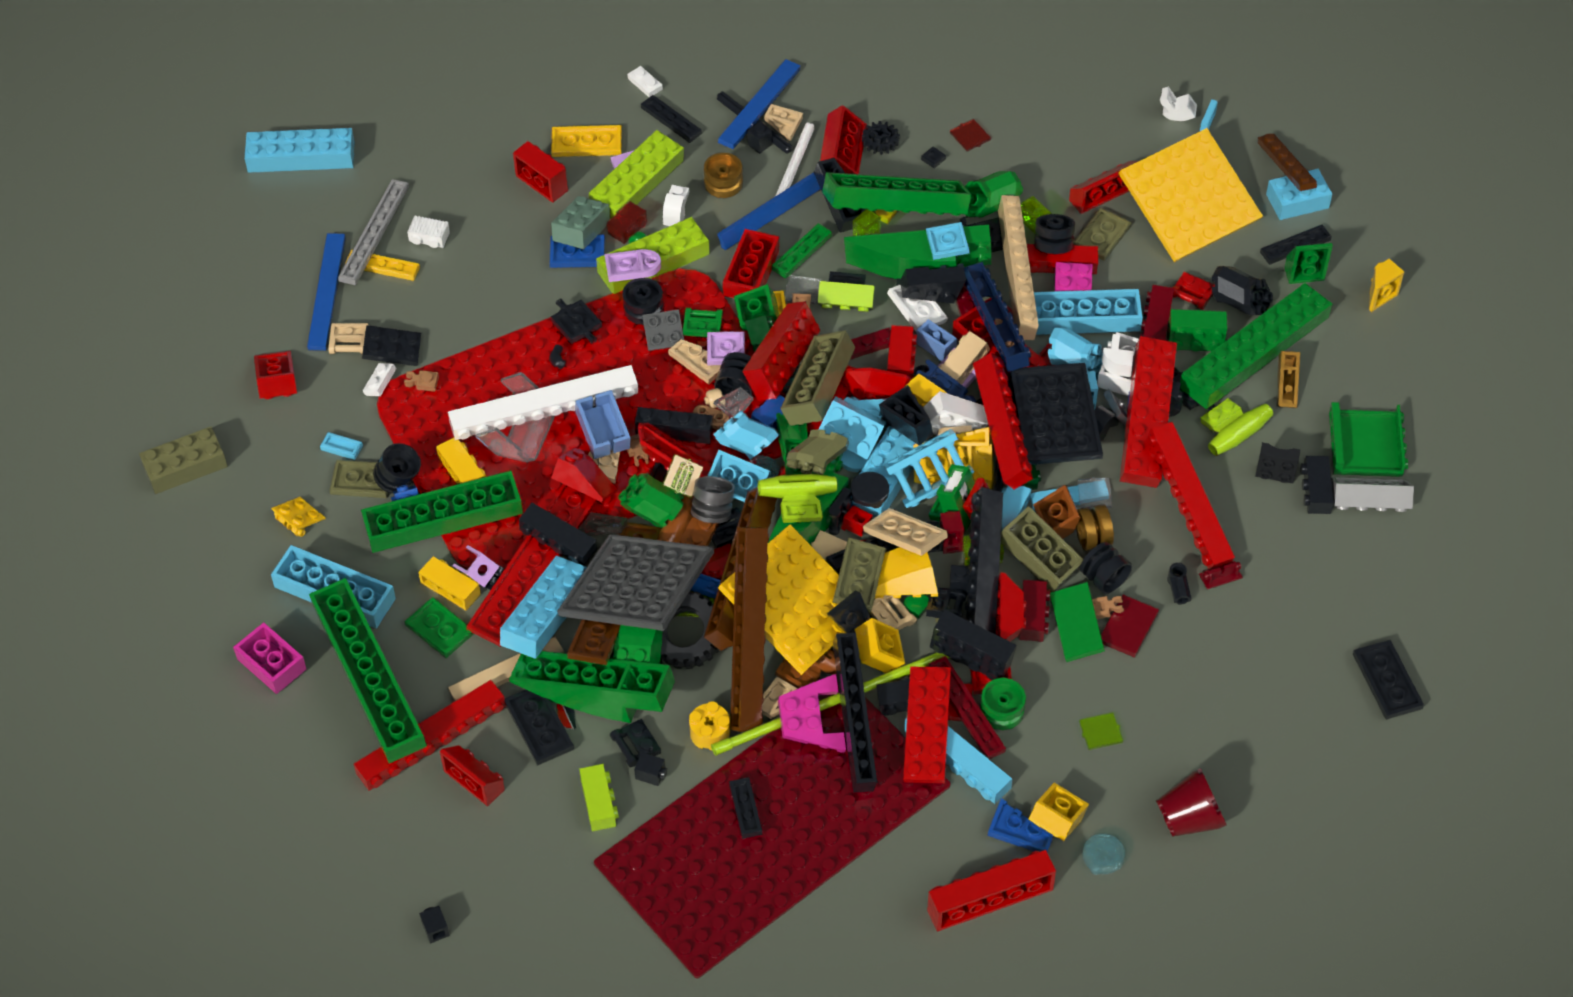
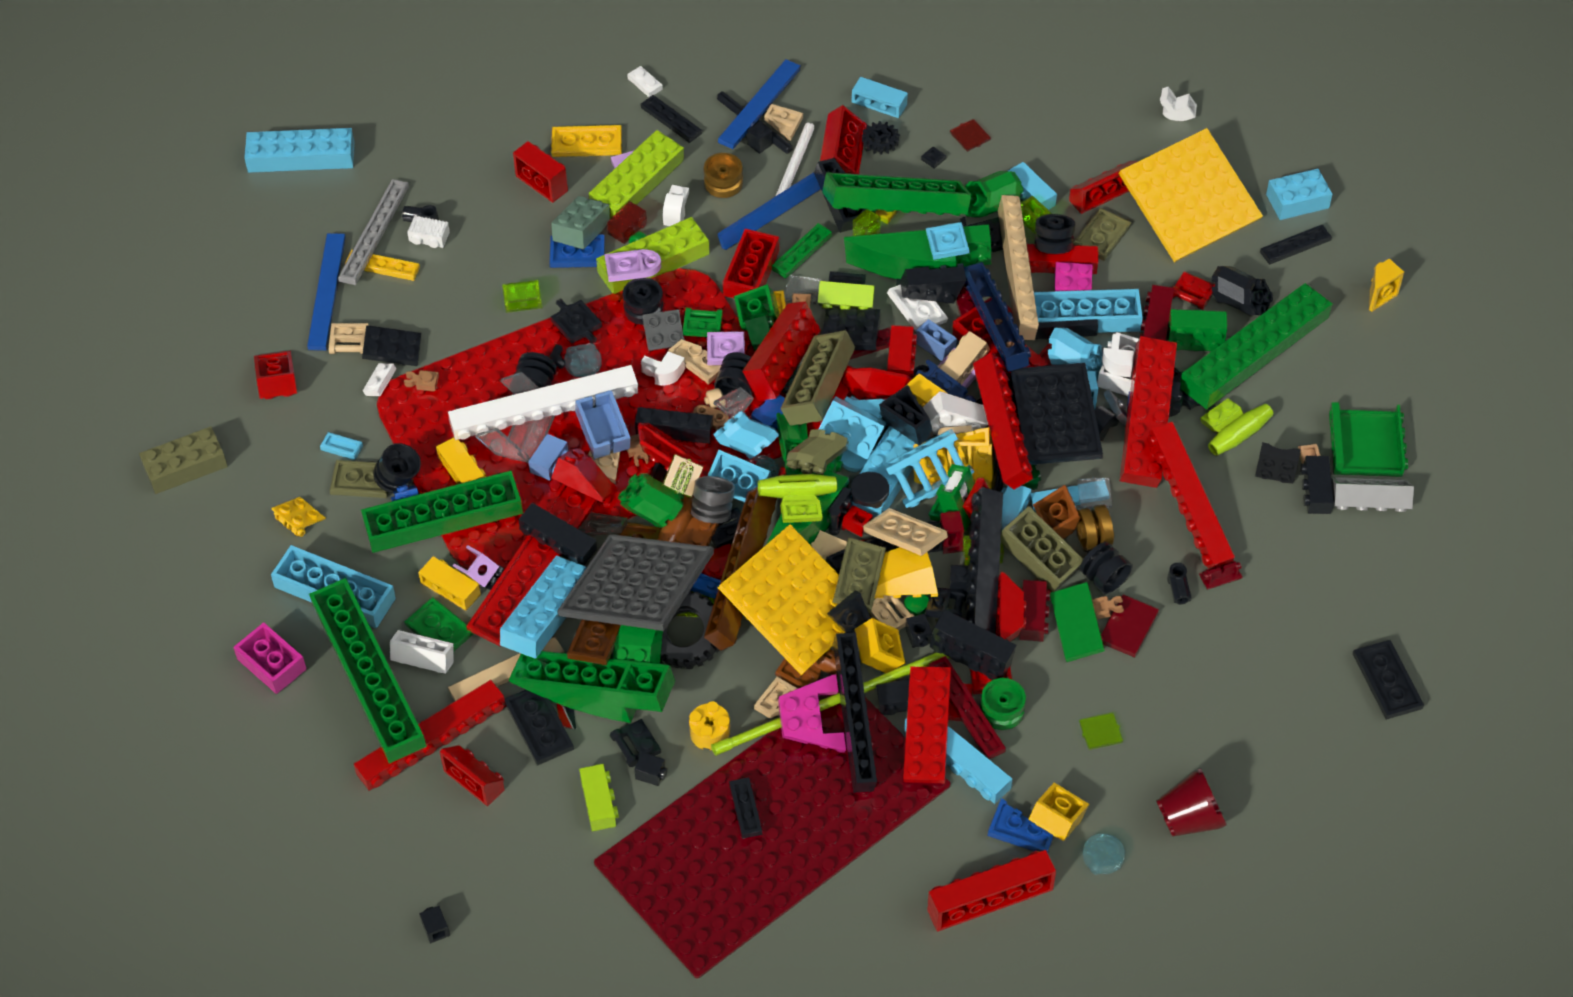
(421, 651): none -> white brick
(427, 211): none -> black piece
(522, 296): none -> clear neon green brick
(537, 368): none -> black wheel
(546, 456): none -> medium blue brick
(582, 360): none -> clear light blue tile
(666, 371): none -> white brick
(749, 628): reddish brown brick -> none
(860, 325): none -> black plate
(879, 97): none -> medium azure brick
(918, 624): none -> black brick
(1034, 186): none -> medium azure brick
(1081, 327): none -> black tile
(1209, 115): medium azure tile -> none
(1287, 162): reddish brown plate -> none
(1288, 379): pearl gold slope -> none
(1308, 263): green slope -> none
(1308, 450): none -> light nougat tile

